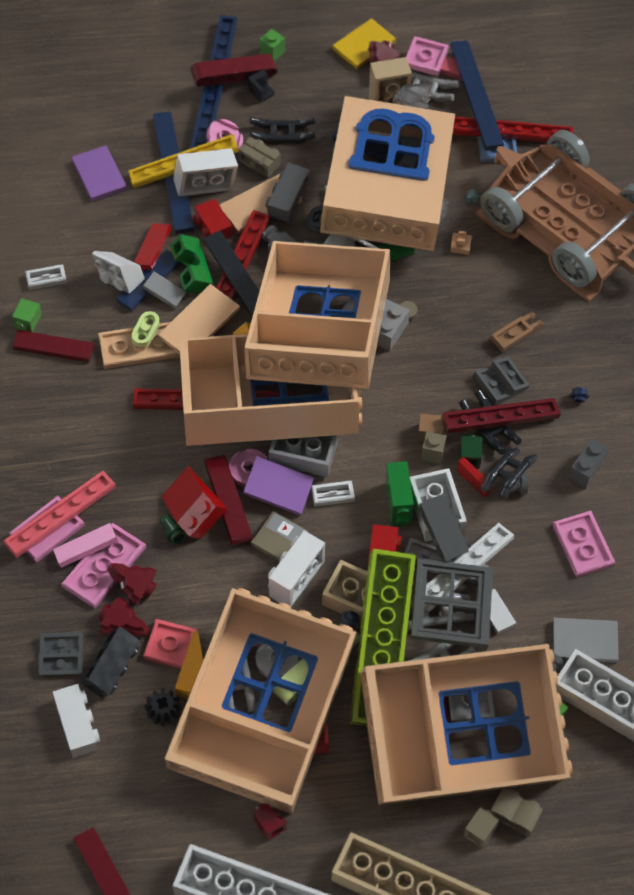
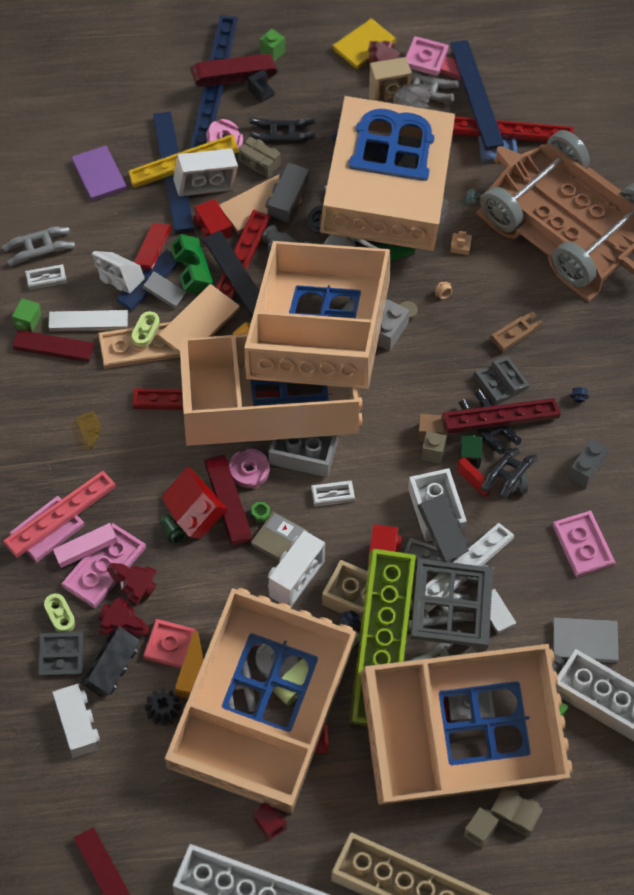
(30, 251): none -> light grey piece
(59, 615): none -> yellowish green plate
(88, 320): none -> white tile
(89, 427): none -> clear yellow tile
(260, 512): none -> bright green tile
(278, 485): medium lavender tile -> none
(399, 493): green brick -> none
(443, 290): none -> light nougat plate

